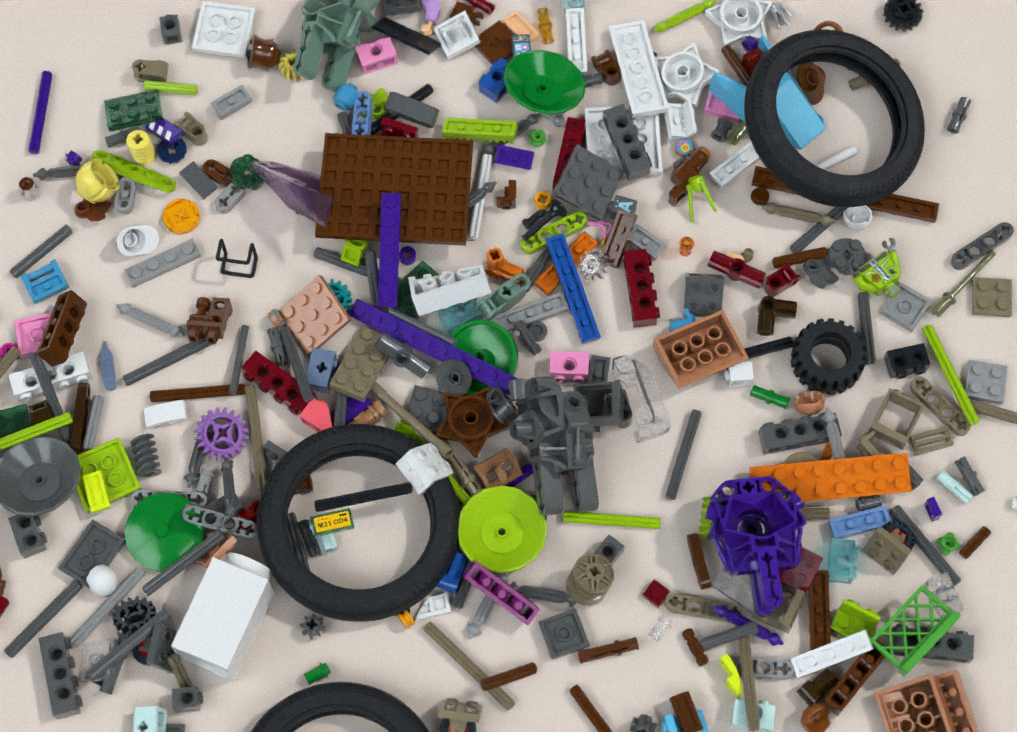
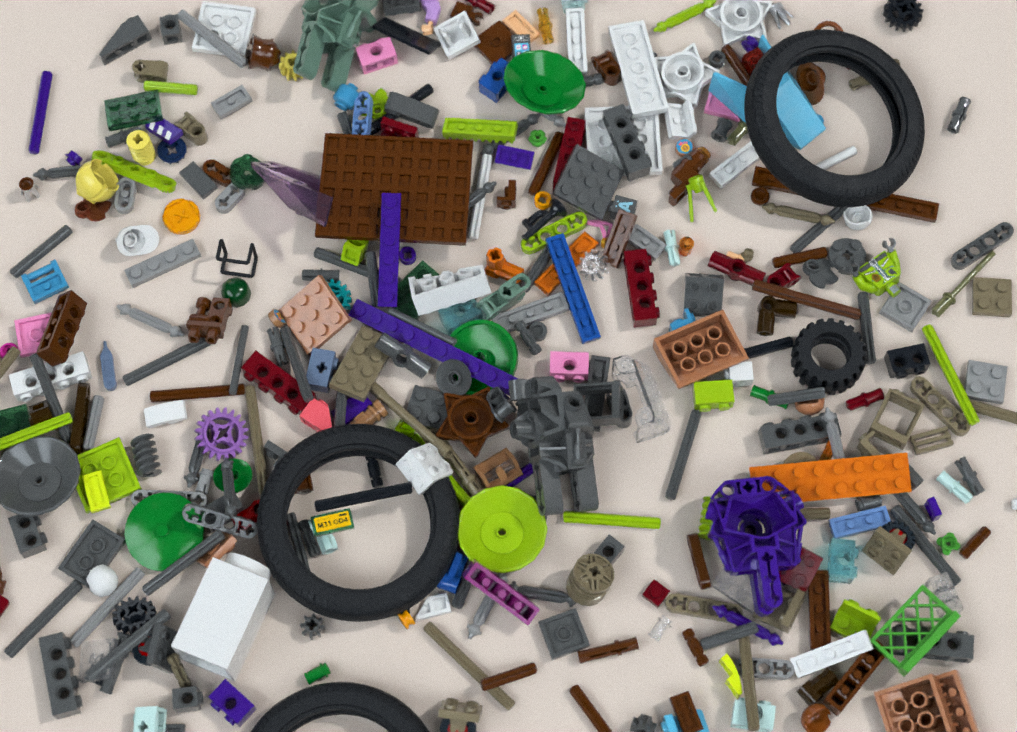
(127, 38): none -> dark grey slope
(212, 38): none -> light grey axle
(227, 692): none -> dark purple brick
(237, 291): none -> dark green hair
(241, 471): none -> green dish
(309, 275): none -> dark grey axle
(374, 472): none -> black axle
(546, 163): none -> reddish brown axle
(672, 248): none -> light aqua axle
(713, 395): none -> lime brick
(720, 55): none -> dark grey bush
(796, 396): none -> dark grey axle
(805, 299): none -> reddish brown axle
(865, 399): none -> dark red axle
(915, 511): none -> dark grey wheel

